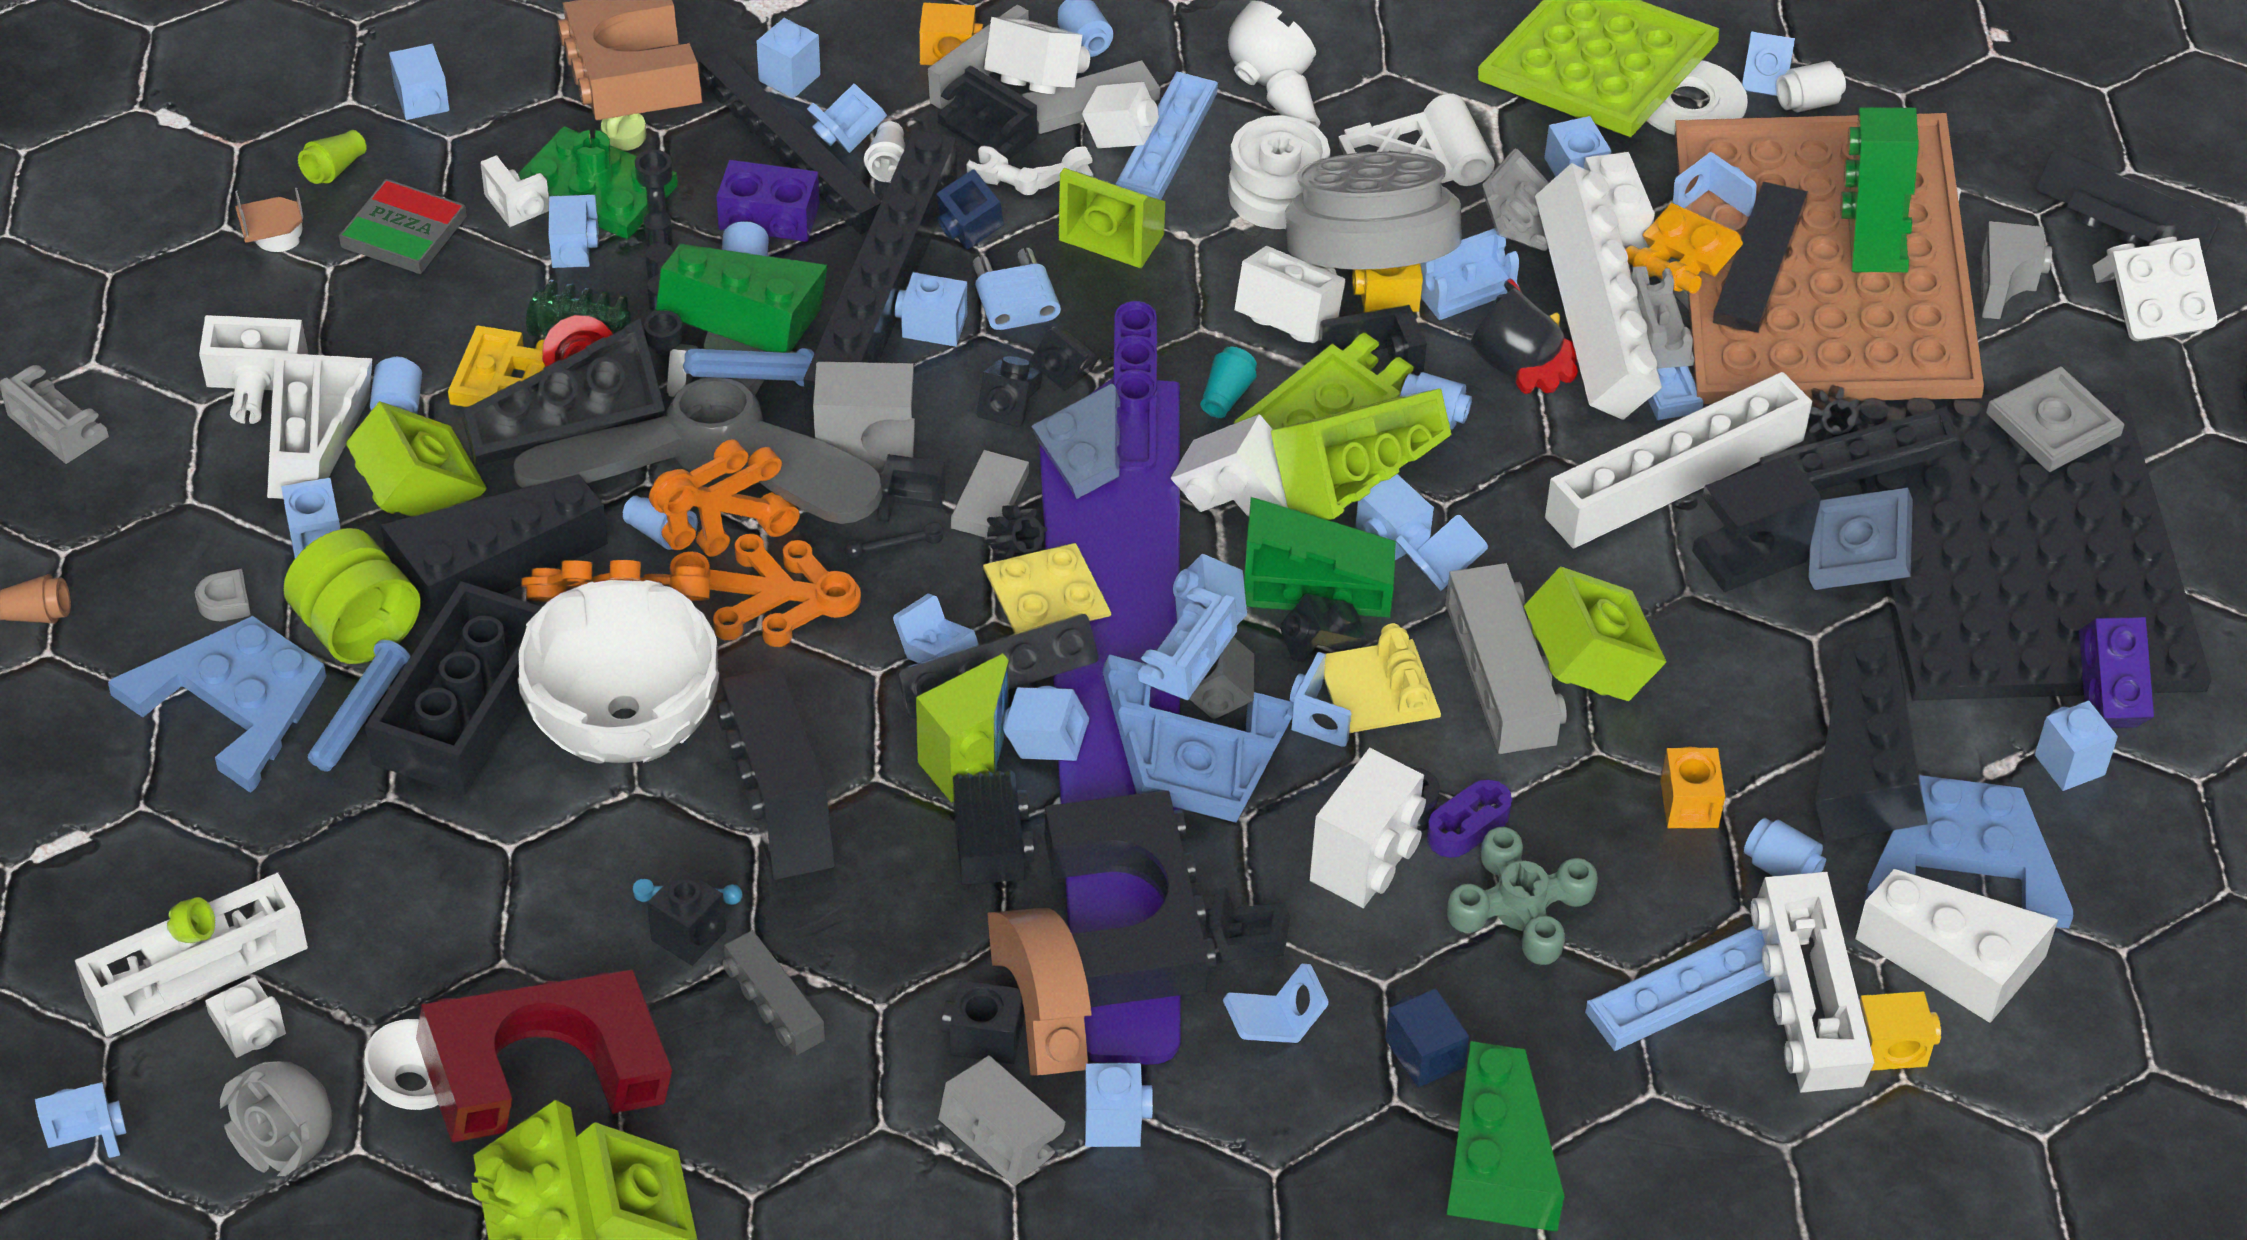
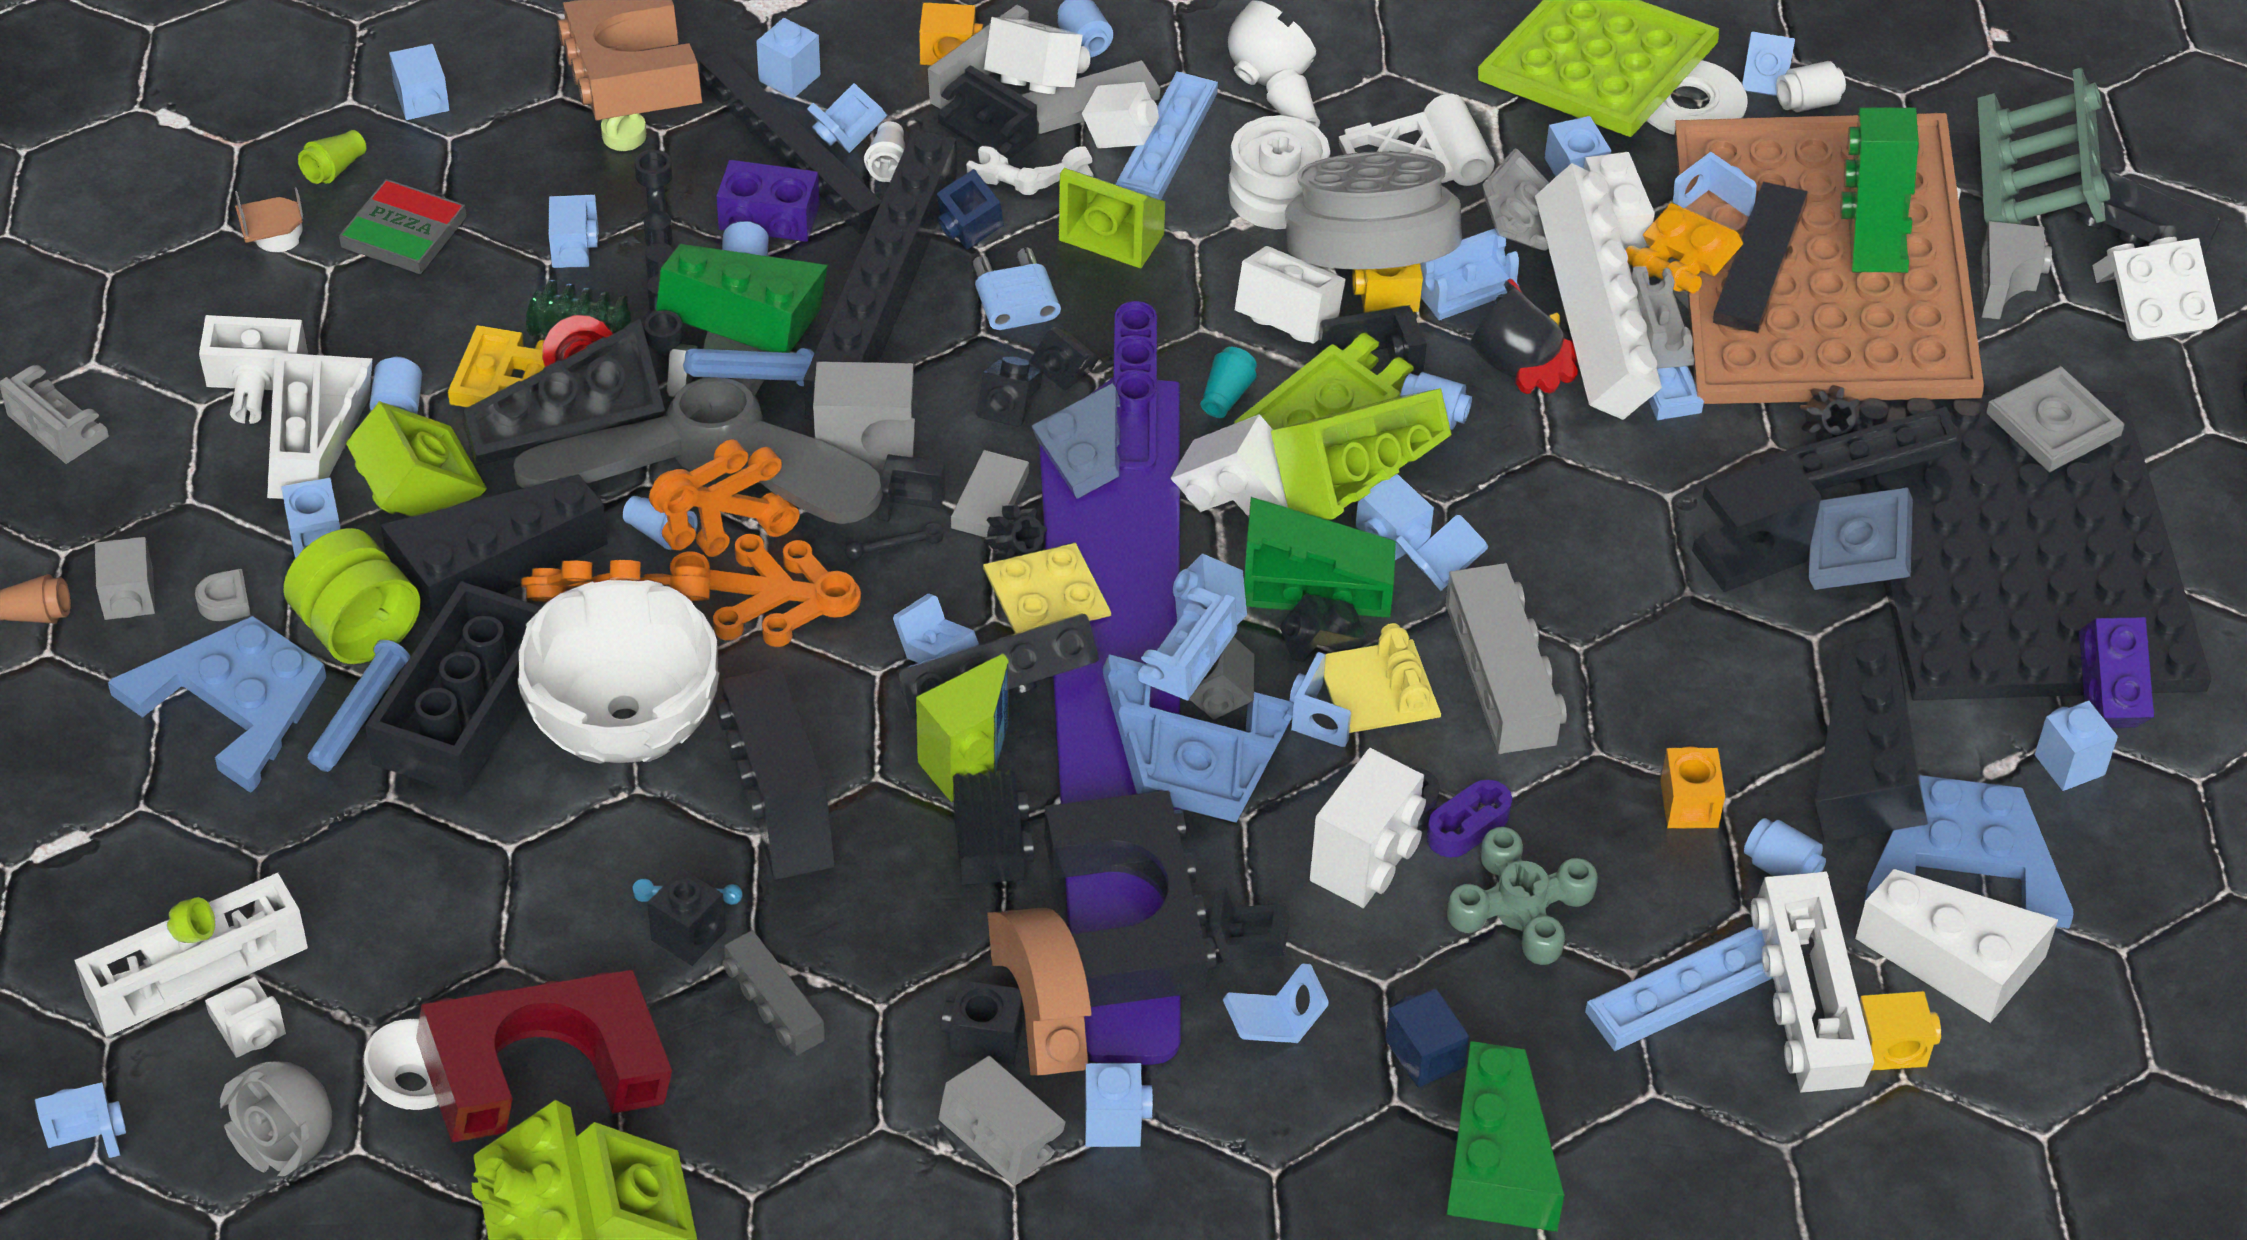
(124, 578): none -> light grey brick
(511, 197): white bracket -> none
(591, 166): green plate -> none
(932, 309): light blue brick -> none
(1046, 723): light blue brick -> none
(1594, 634): lime brick -> none
(1677, 459): white brick -> none
(1999, 153): none -> sand green fence

